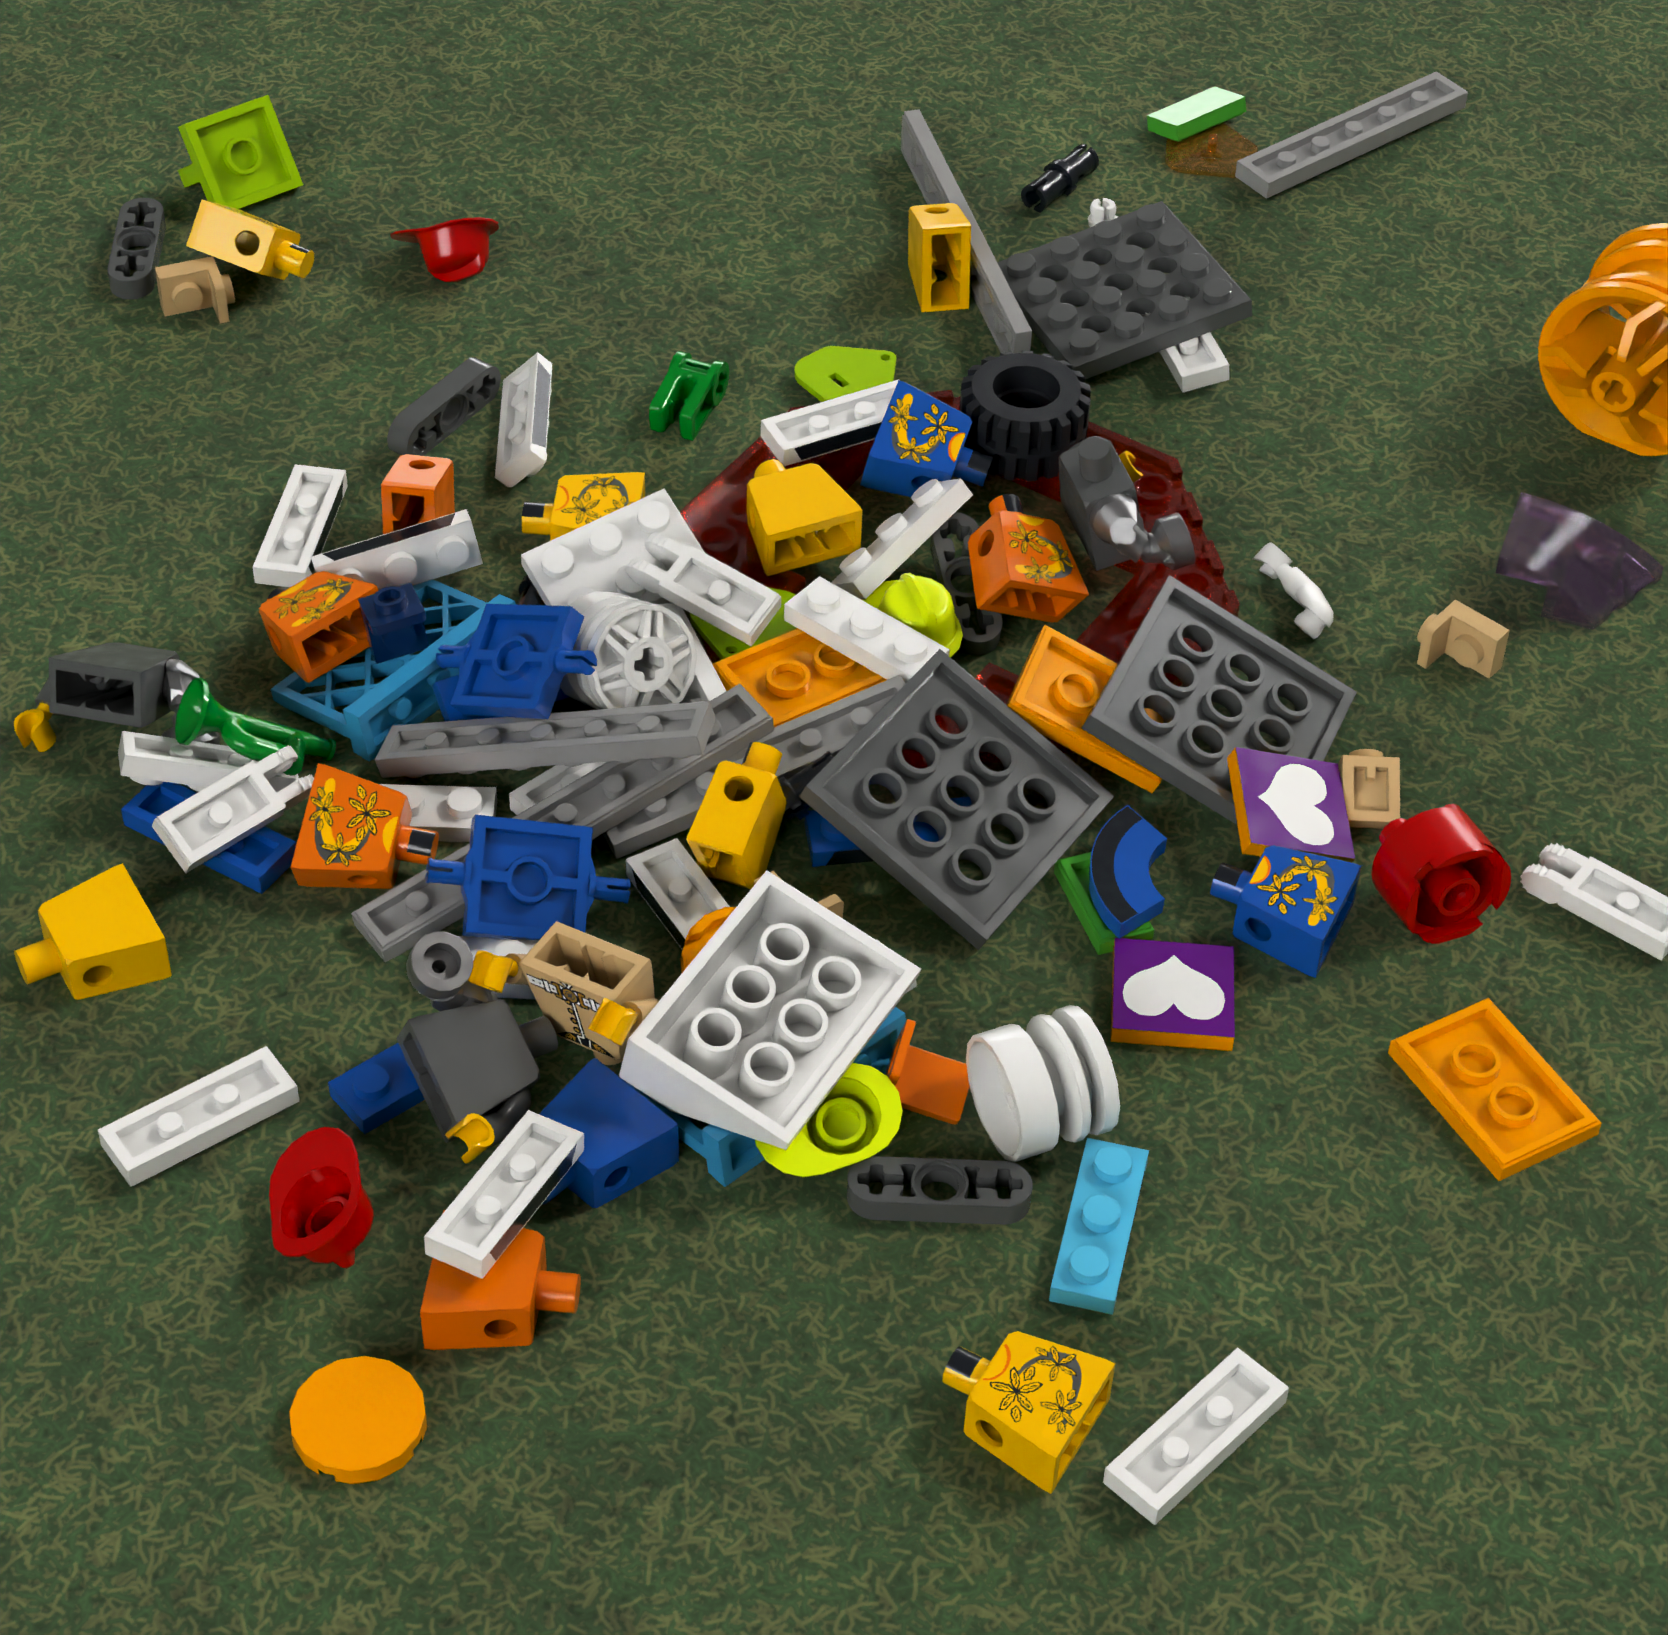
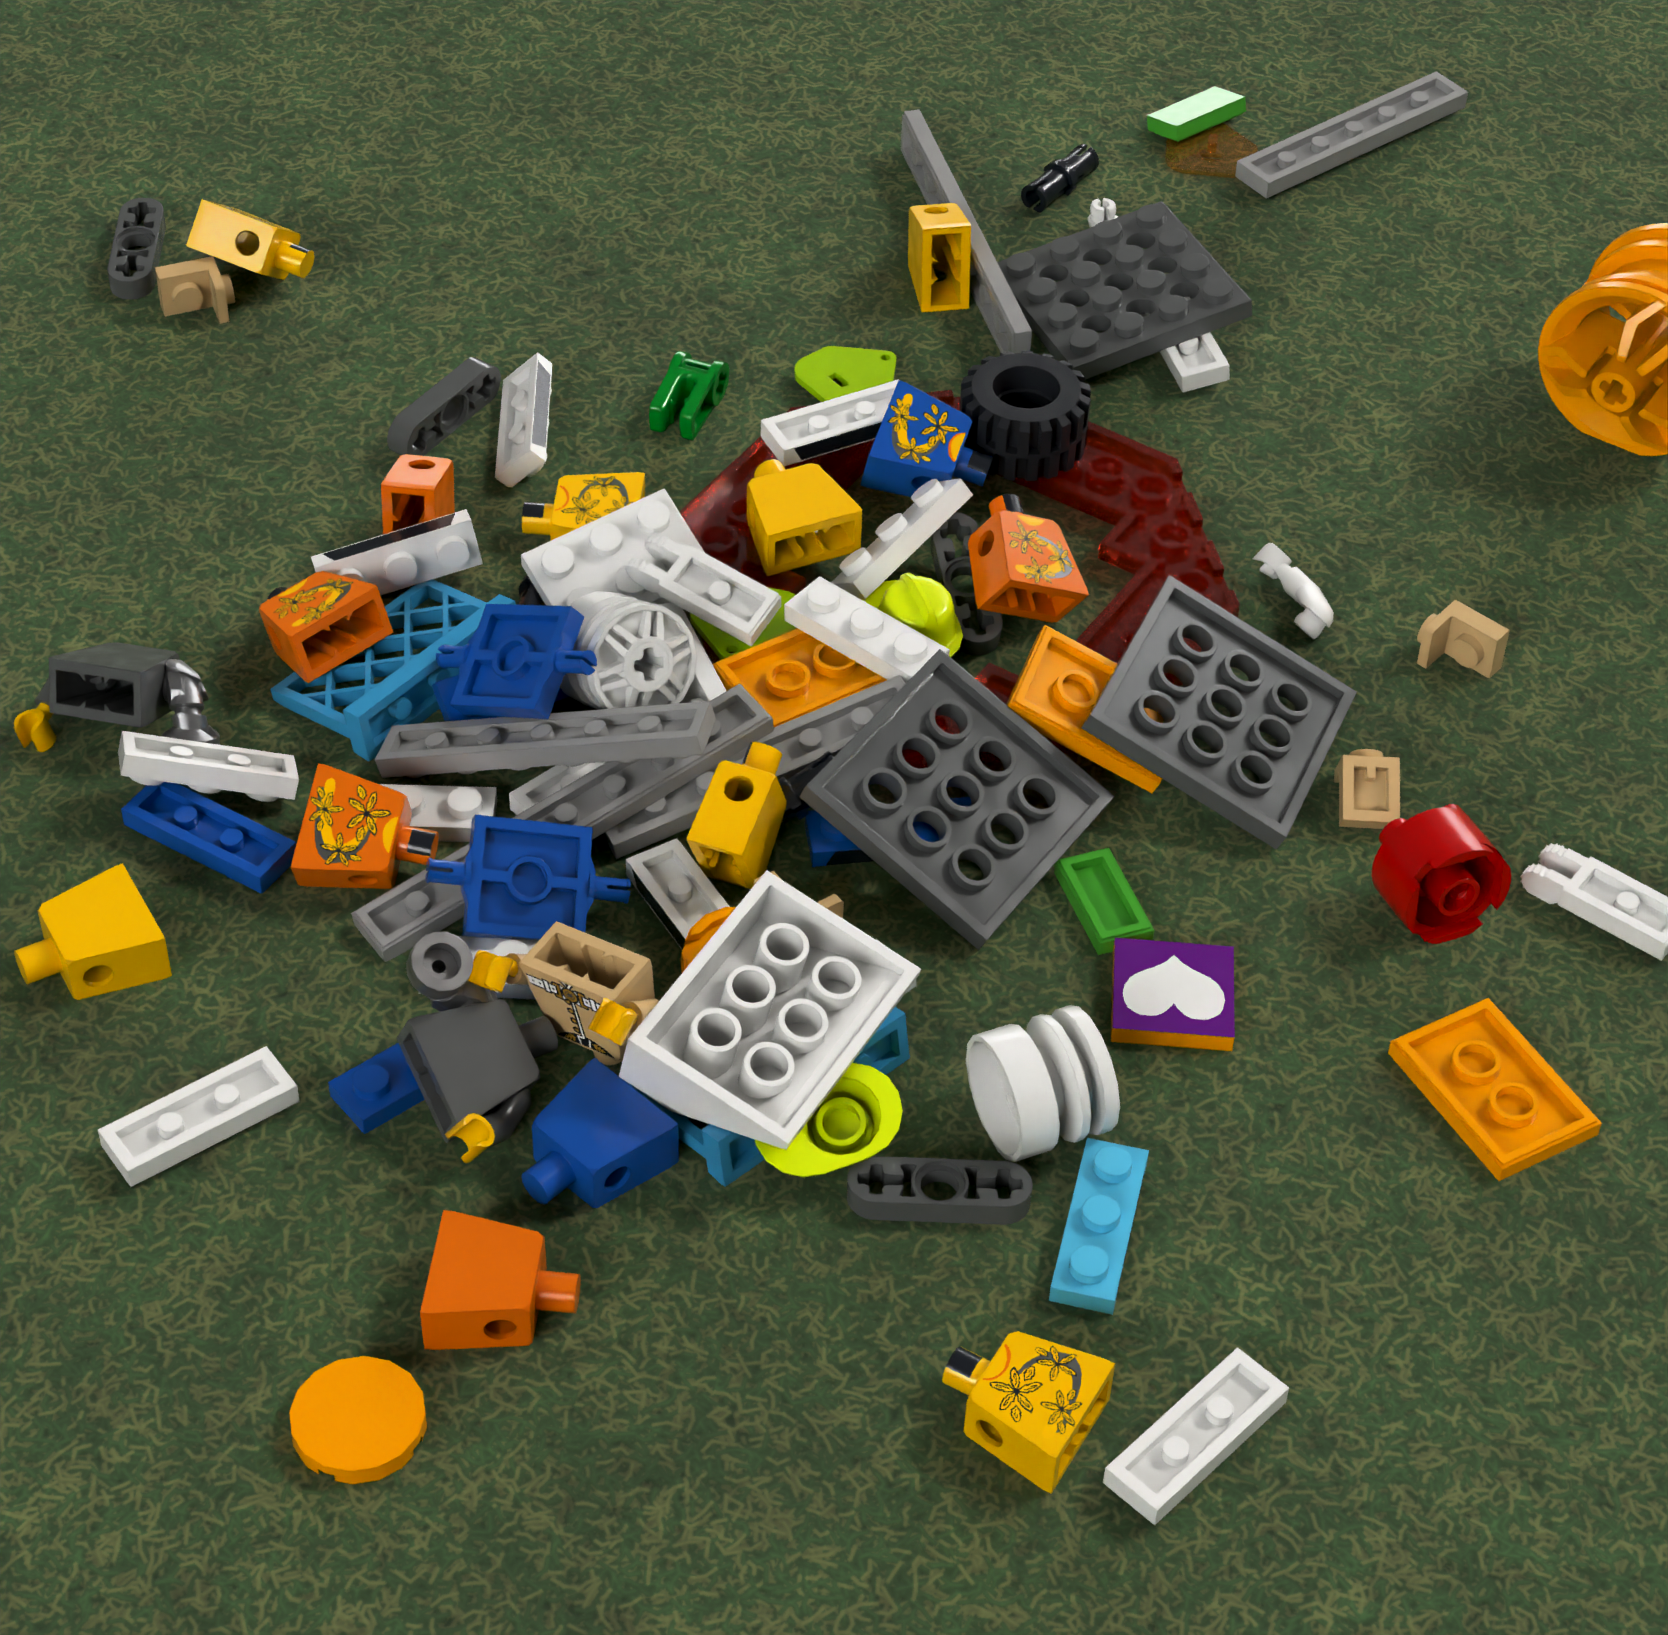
(230, 810): white hinge -> none
(239, 155): lime bracket -> none
(244, 734): green piece -> none
(300, 525): white plate -> none
(319, 1199): red piece -> none
(394, 622): dark blue bracket -> none
(454, 247): red piece -> none
(504, 1194): white plate -> none
(927, 1080): orange bracket -> none
(1105, 511): torso -> none
(1120, 872): blue tile -> none
(1289, 804): tile -> none
(1290, 904): blue torso -> none
(1578, 558): clear purple slope -> none

